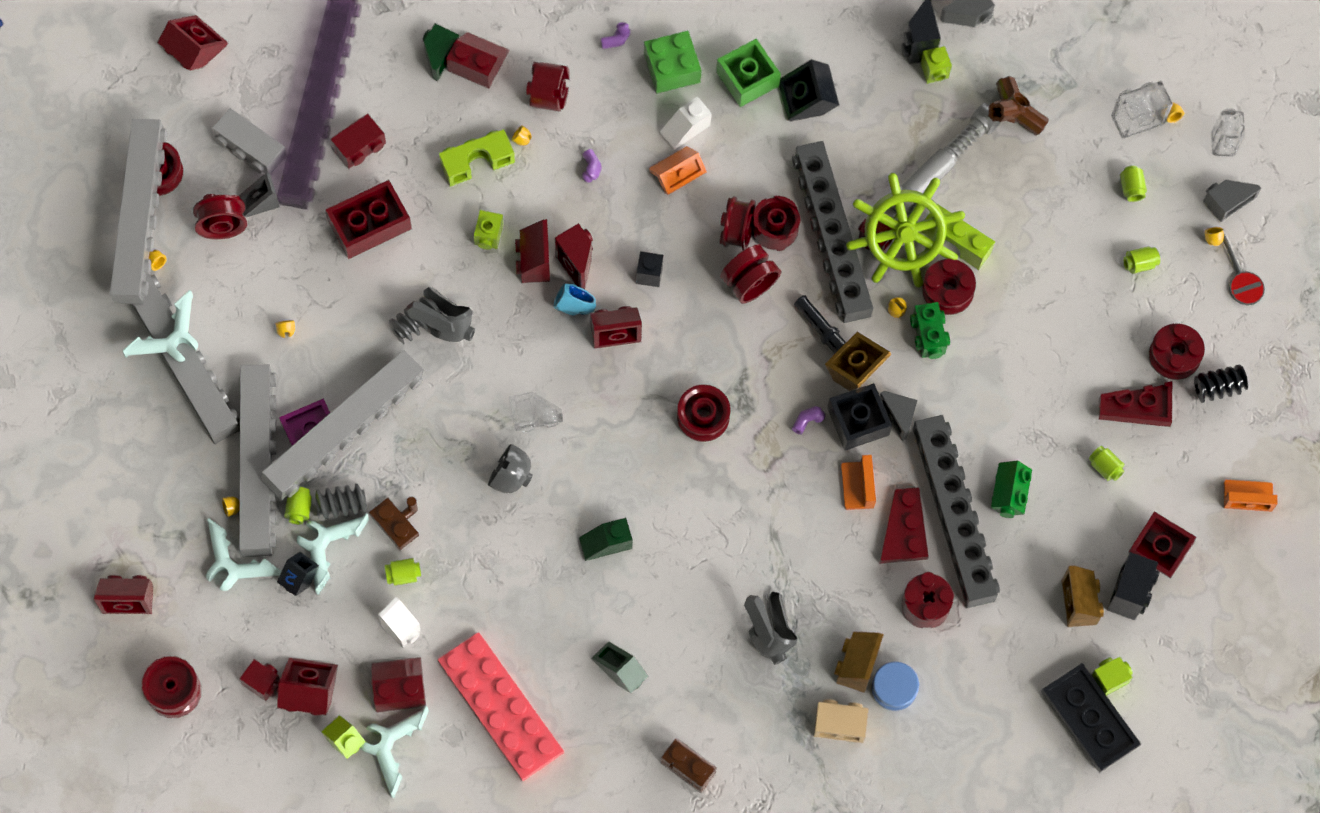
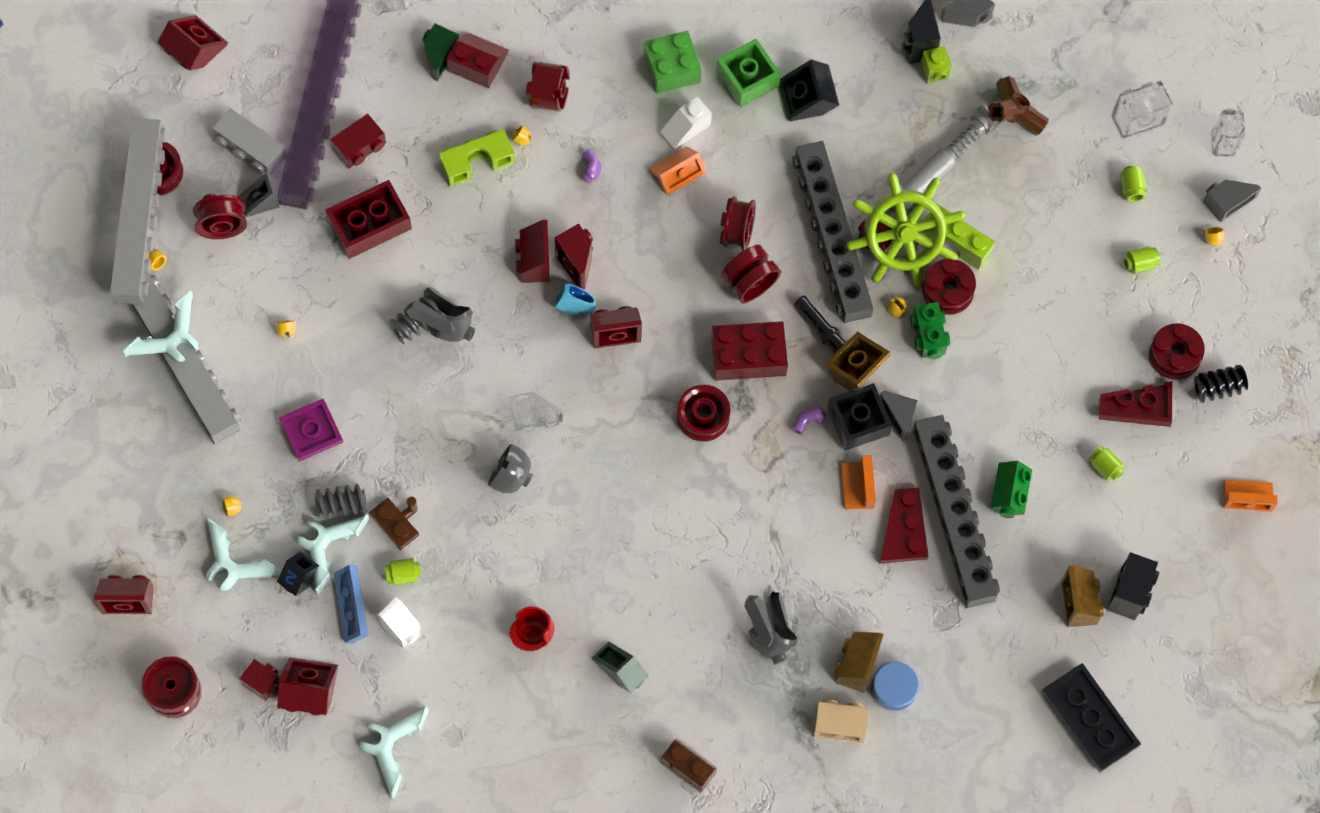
(255, 457): light grey brick -> none
(298, 506): lime brick -> none
(342, 426): light grey brick -> none
(343, 737): lime brick -> none
(350, 604): none -> medium blue plate
(398, 685): dark red slope -> none
(488, 230): lime brick -> none
(500, 706): coral plate -> none
(532, 629): none -> red helmet
(606, 539): dark green slope -> none
(619, 37): medium lavender arm -> none
(649, 269): black brick -> none
(749, 350): none -> dark red brick
(772, 234): dark red brick -> none
(927, 587): dark red brick -> none
(1112, 674): lime brick -> none
(1163, 543): dark red slope -> none
(1175, 113): yellow hinge -> none
(1245, 286): piece -> none

